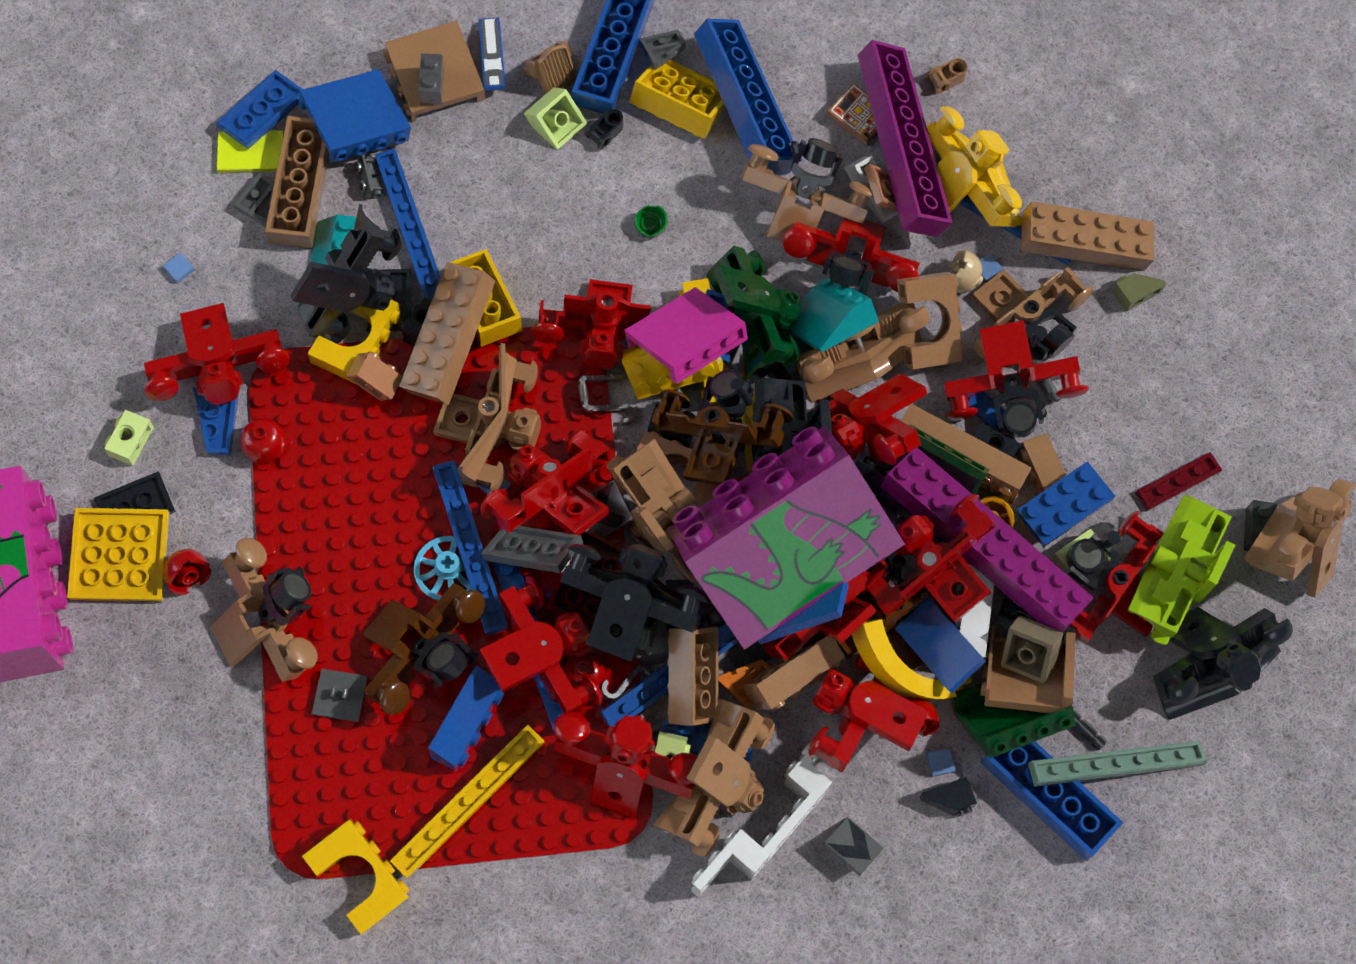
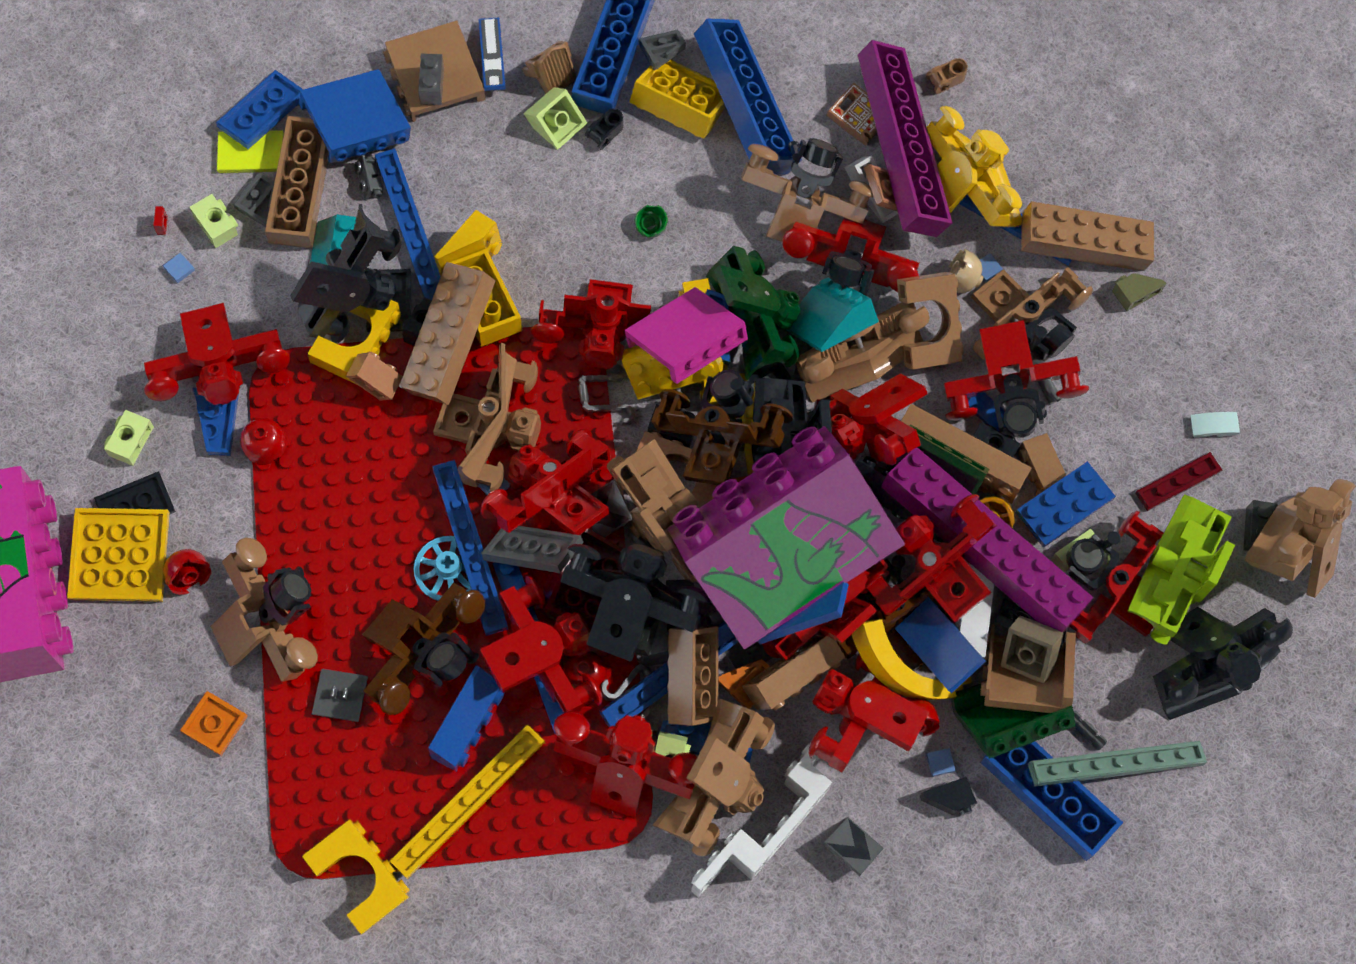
(160, 220): none -> red tile
(209, 209): none -> yellowish green brick
(214, 723): none -> orange plate
(473, 236): none -> yellow slope
(1215, 423): none -> light aqua slope

